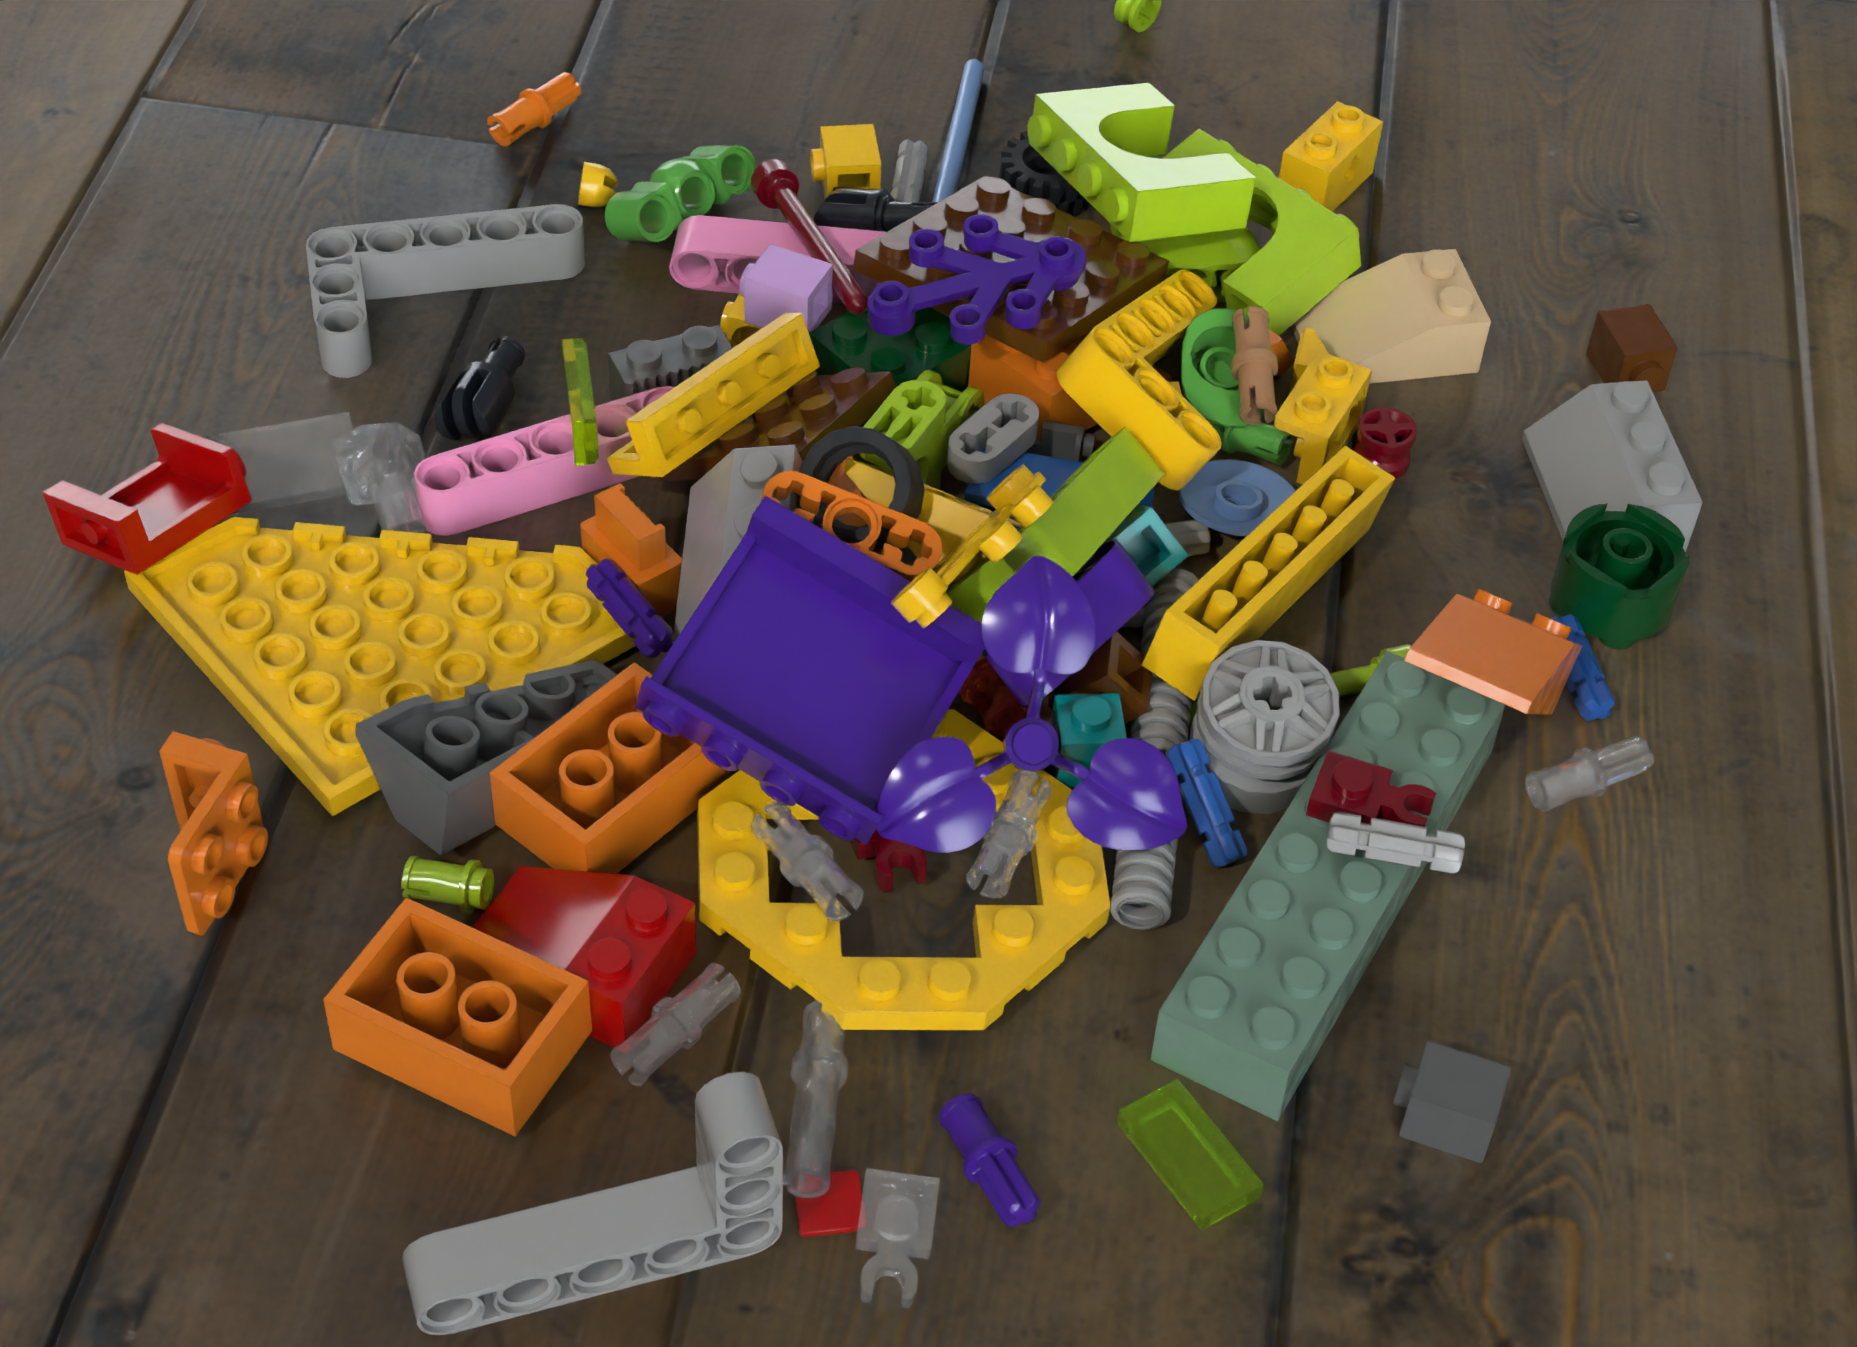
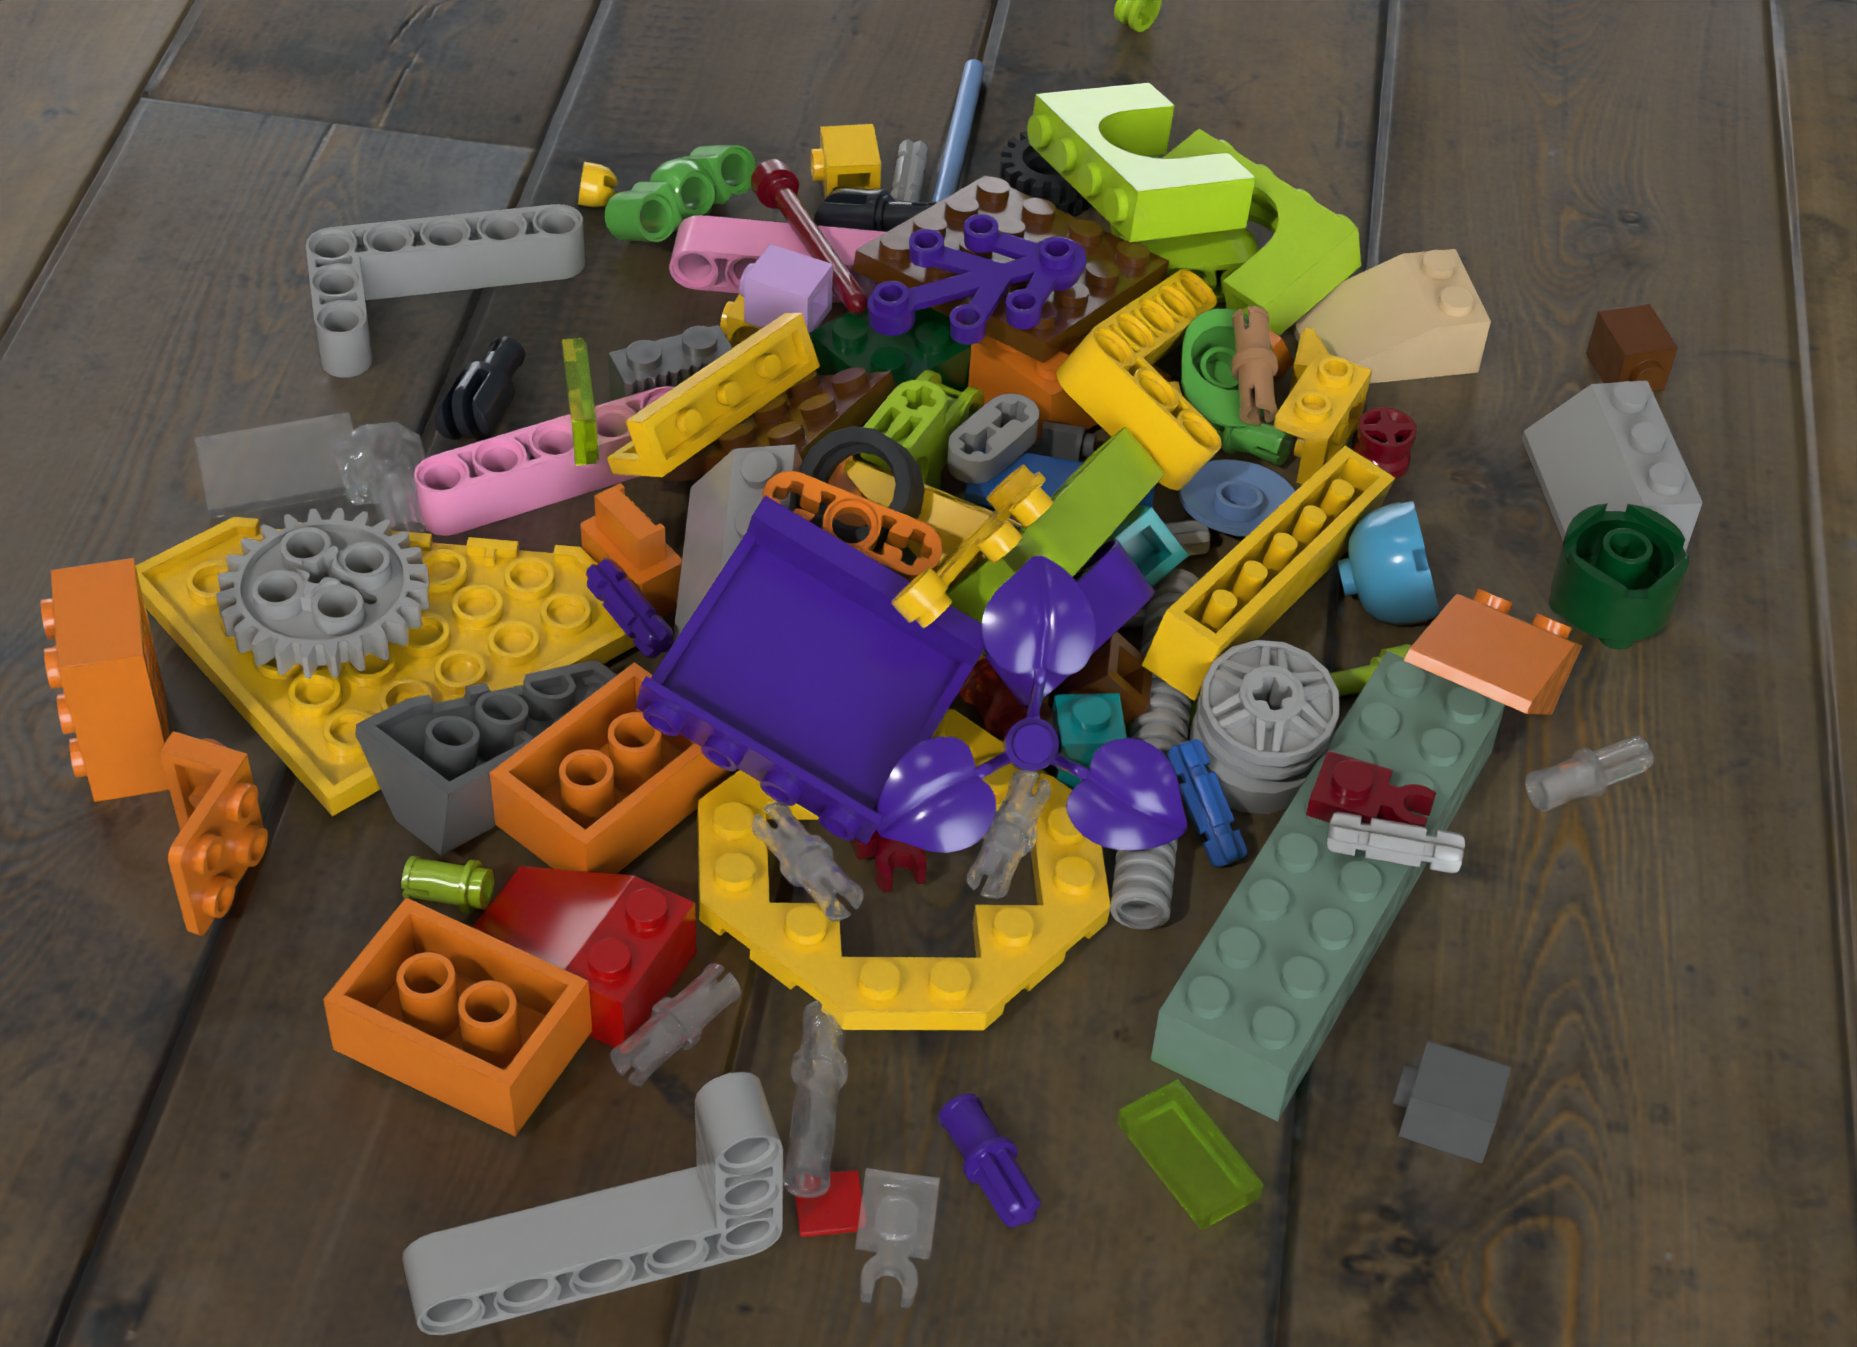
(108, 678): none -> orange brick
(156, 508): red panel -> none
(323, 592): none -> light grey gear
(533, 109): orange axle -> none
(1333, 155): yellow brick -> none
(1390, 567): none -> dark azure cylinder
(1585, 680): blue axle -> none

